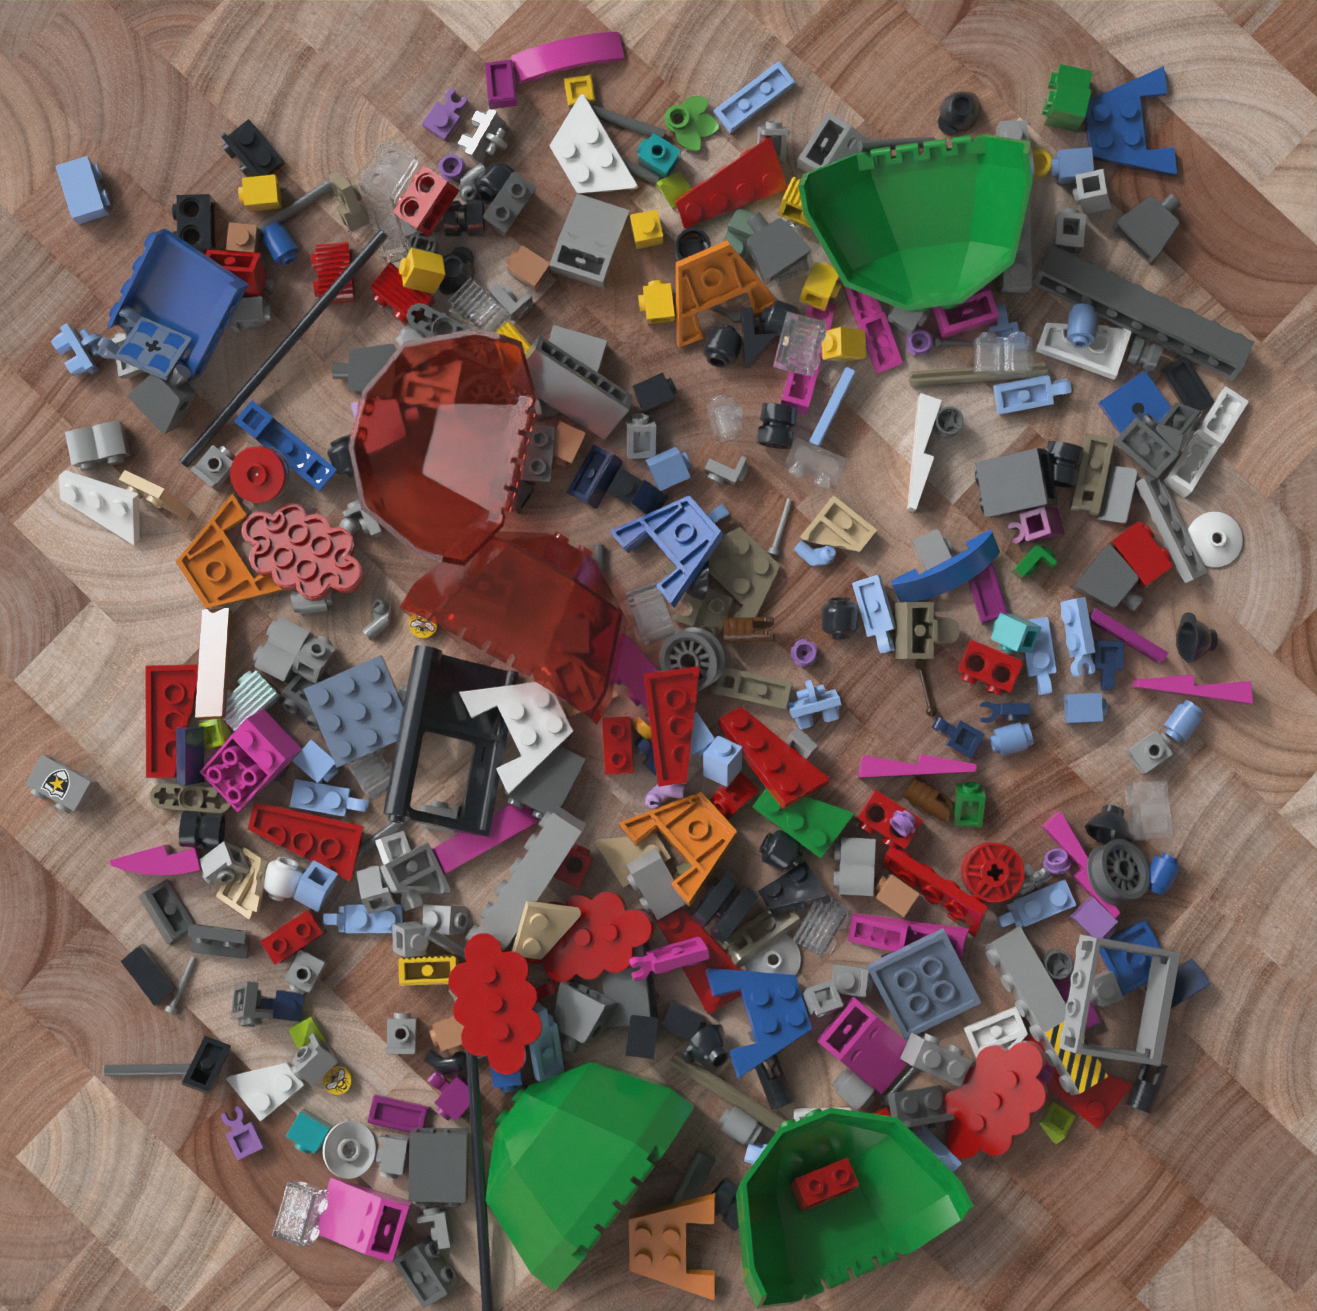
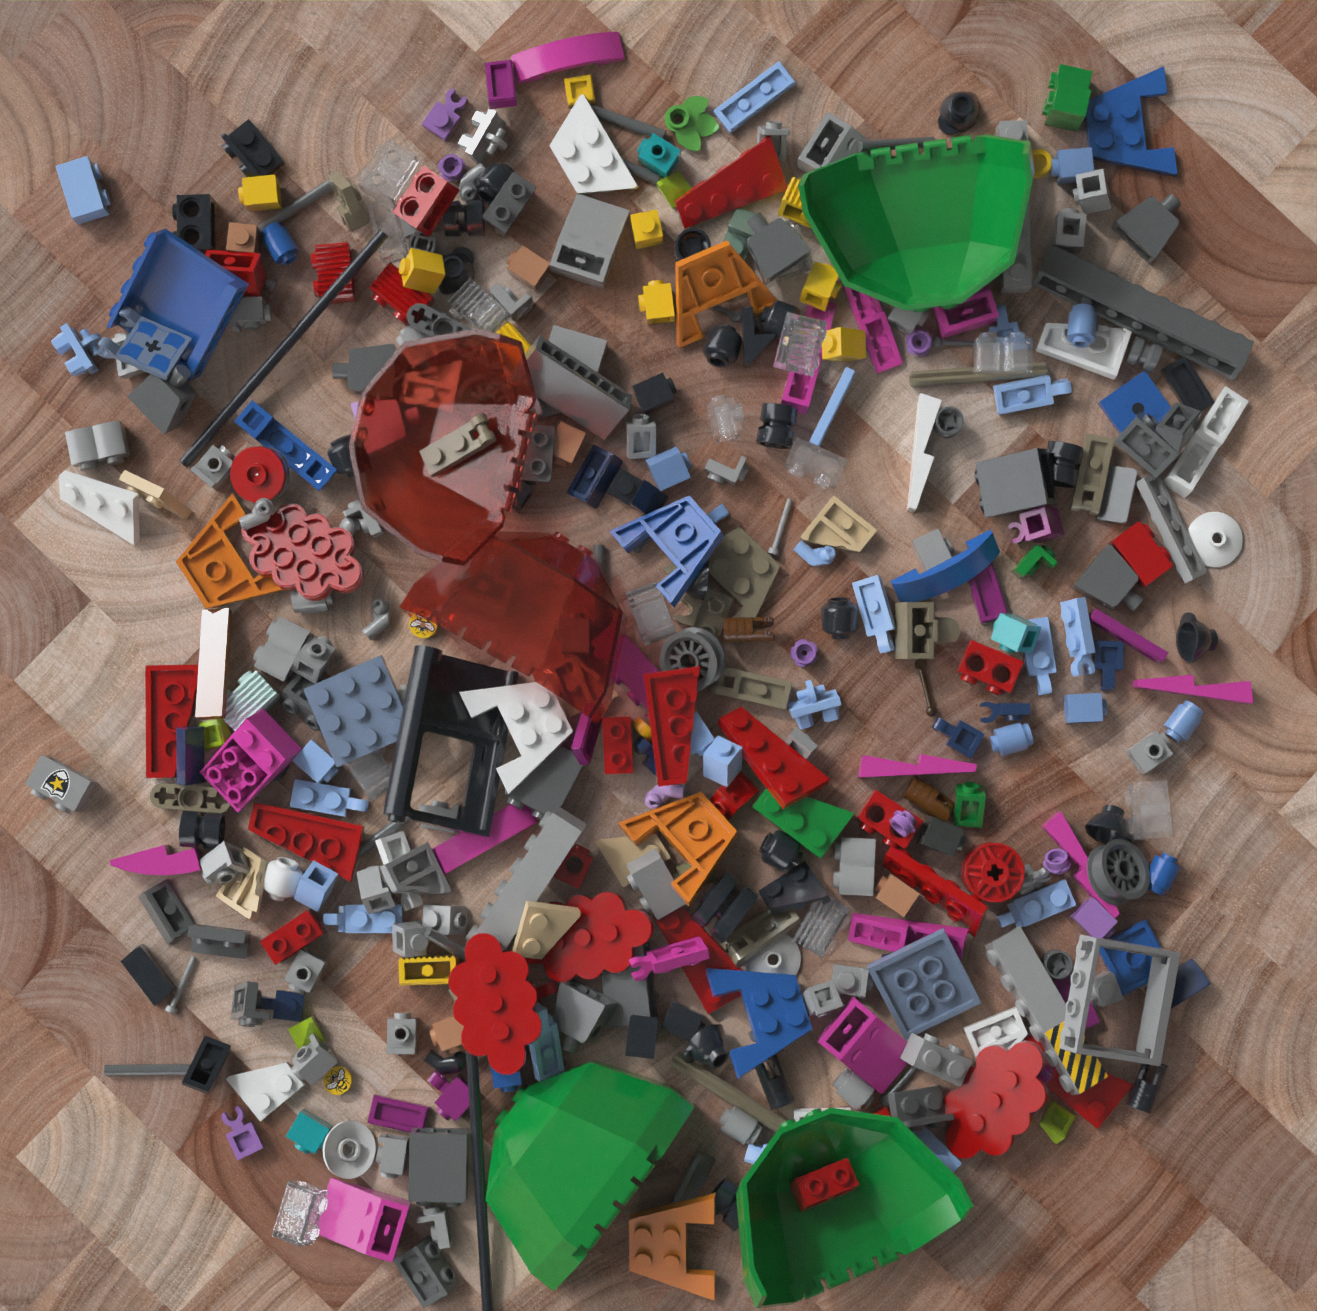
(259, 515): none -> light grey arm
(457, 445): none -> plate
(585, 739): none -> magenta tile
(941, 837): none -> pearl dark grey brick

